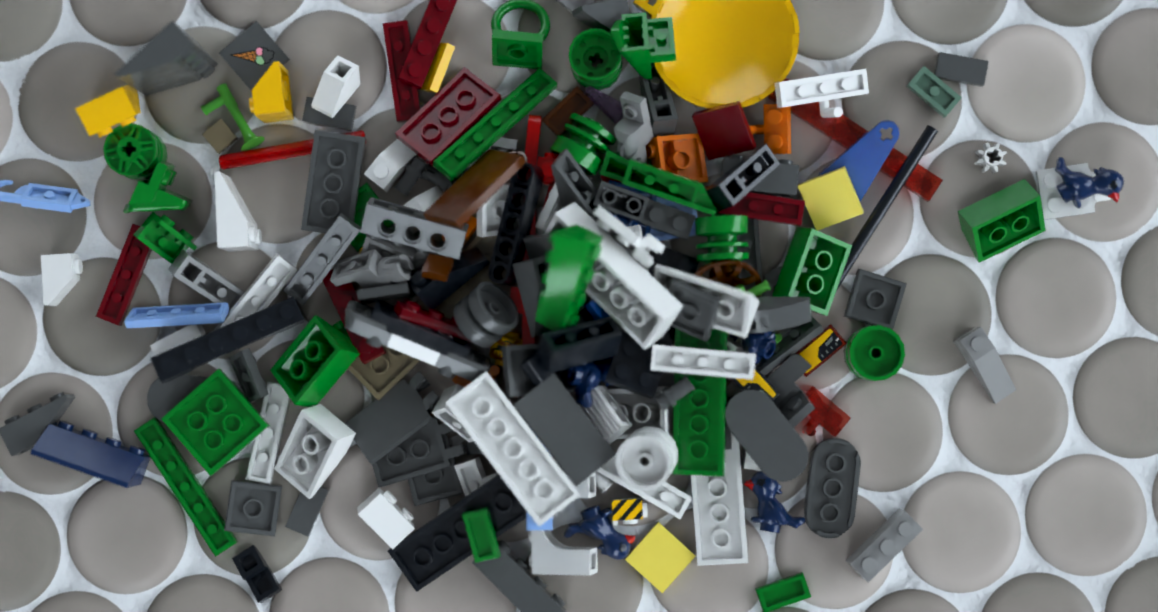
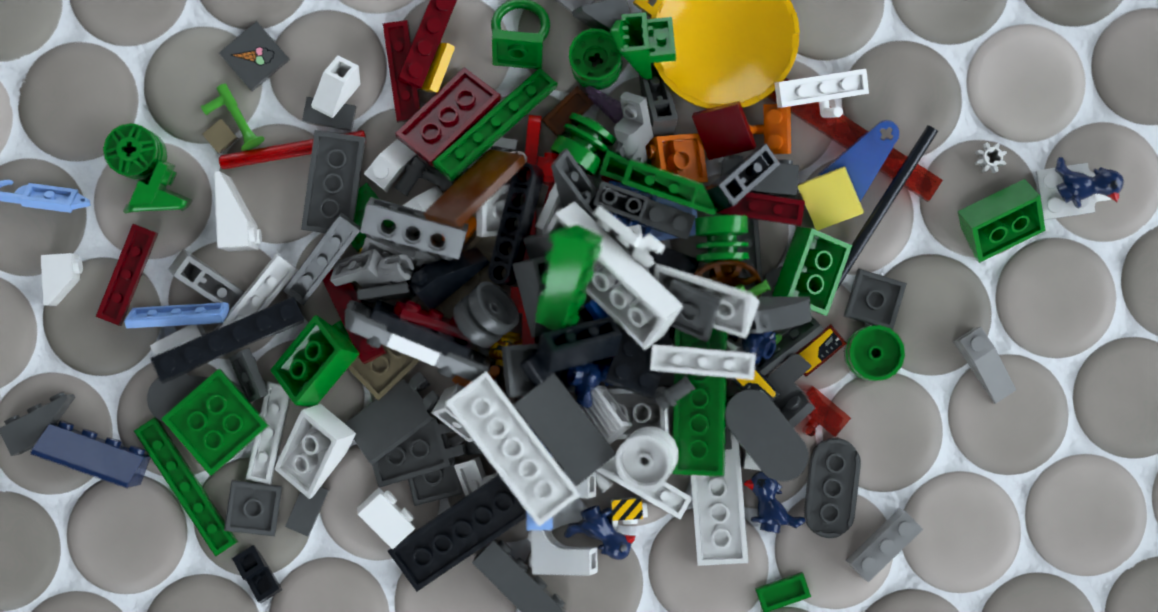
(110, 109): yellow slope -> none
(163, 238): green bracket -> none
(167, 62): dark grey slope -> none
(272, 95): yellow slope -> none
(437, 267): reddish brown tile -> none
(481, 535): green tile -> none
(660, 557): light yellow tile -> none
(933, 91): sand green plate -> none
(961, 69): dark grey tile -> none

